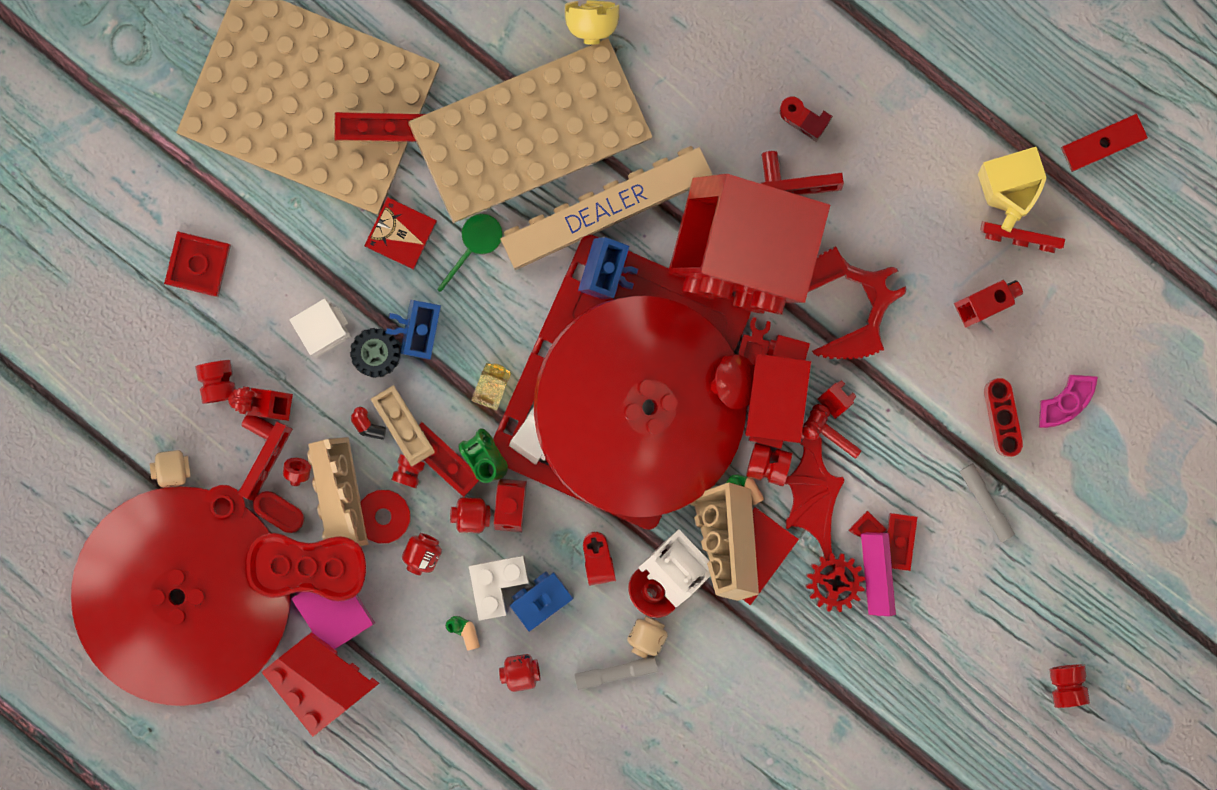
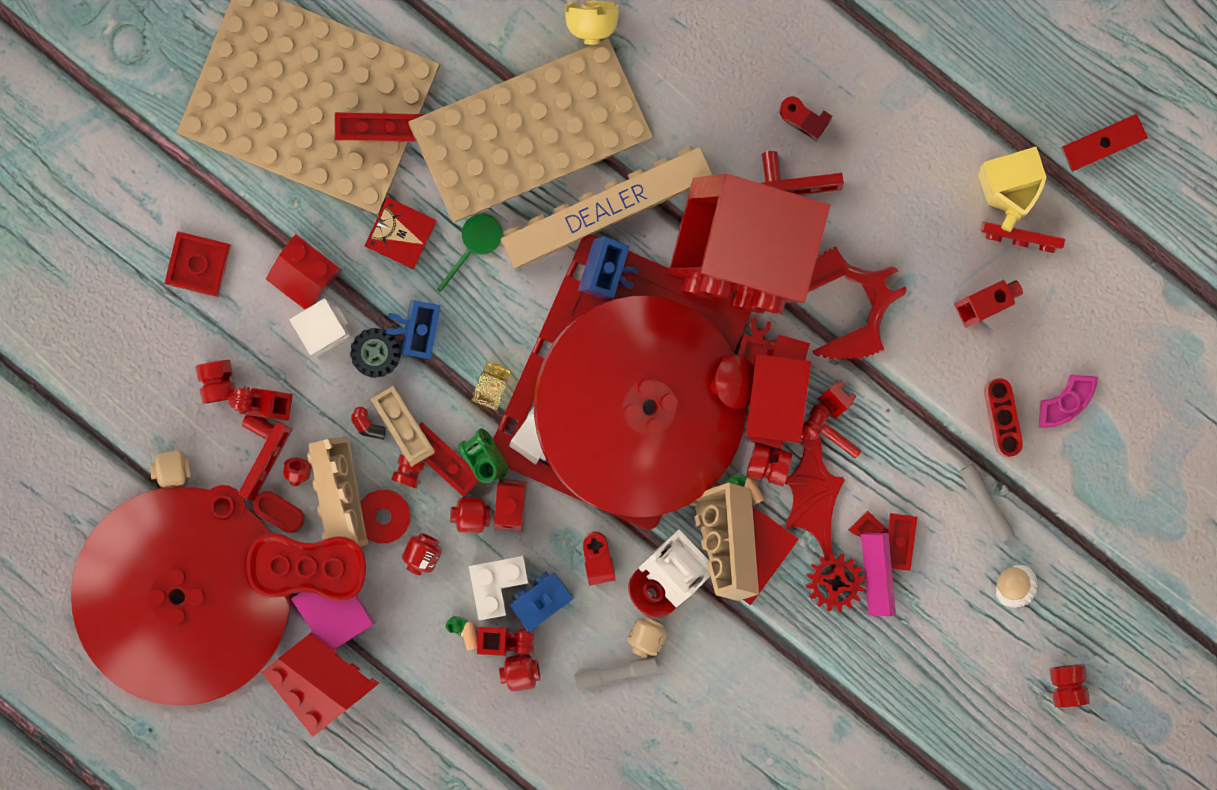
(302, 273): none -> red slope
(498, 641): none -> red brick
(1016, 586): none -> tan hair

